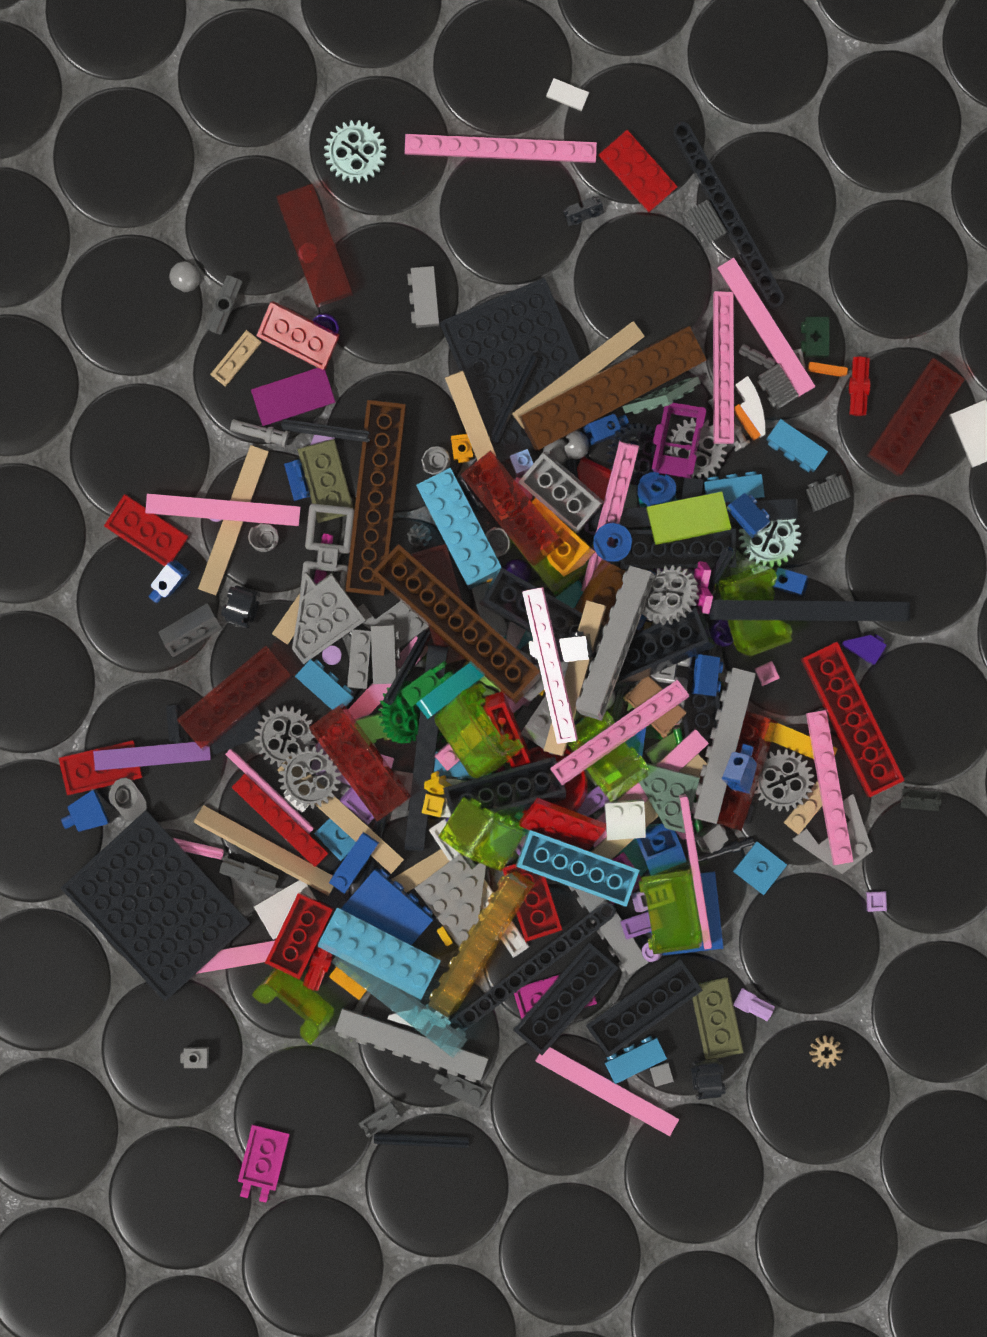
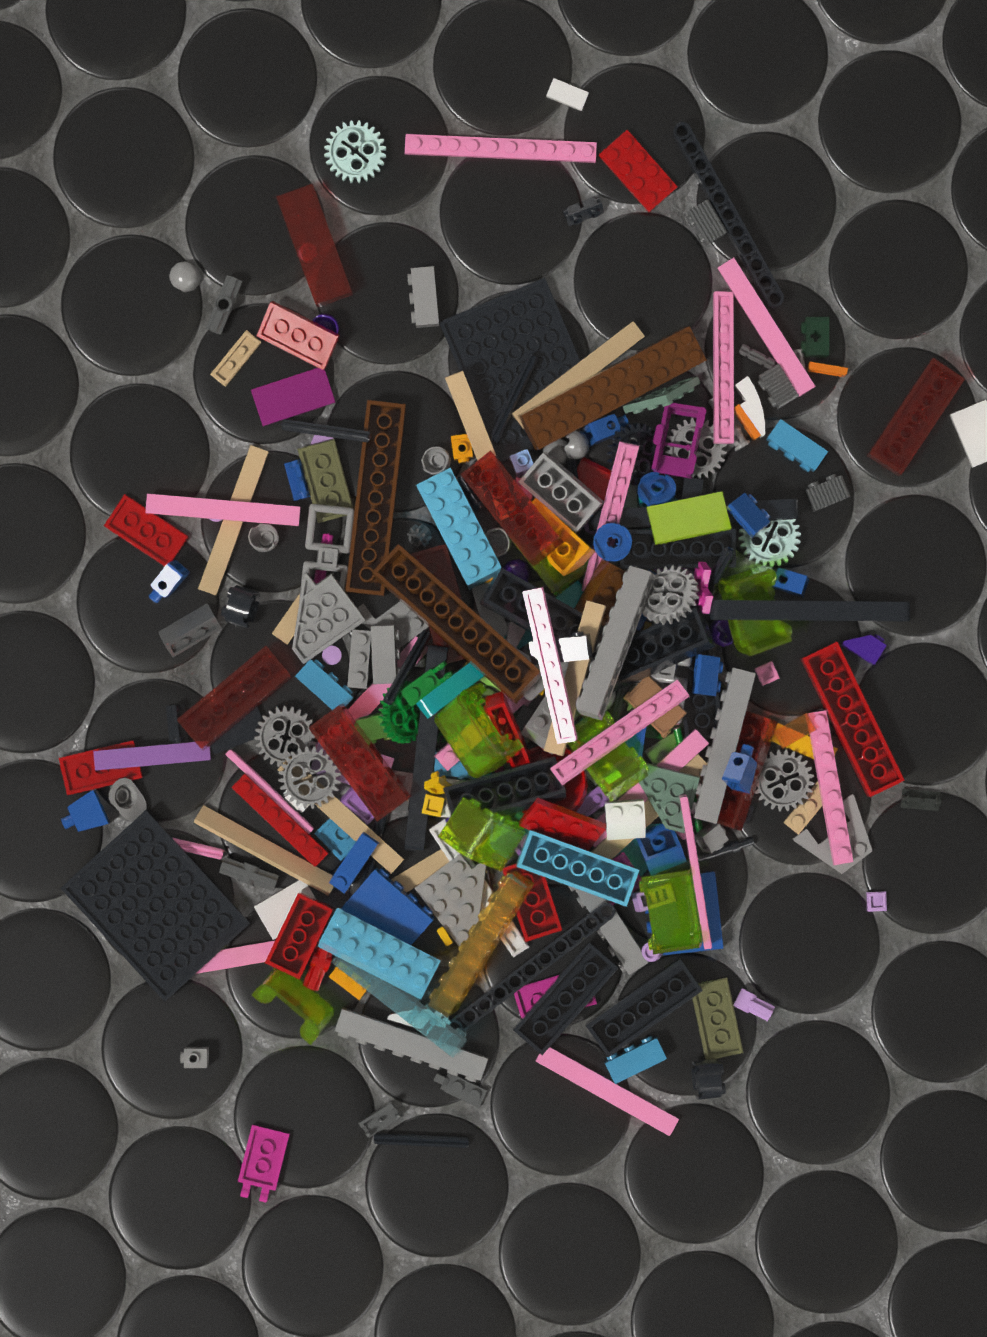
(268, 434): light grey pin -> none
(636, 925): medium lavender tile -> none
(661, 1074): light grey tile -> none
(735, 486): dark azure brick -> none
(760, 868): dark azure plate -> none
(795, 730): none -> clear orange tile
(821, 1047): tan gear -> none
(859, 386): red piece -> none

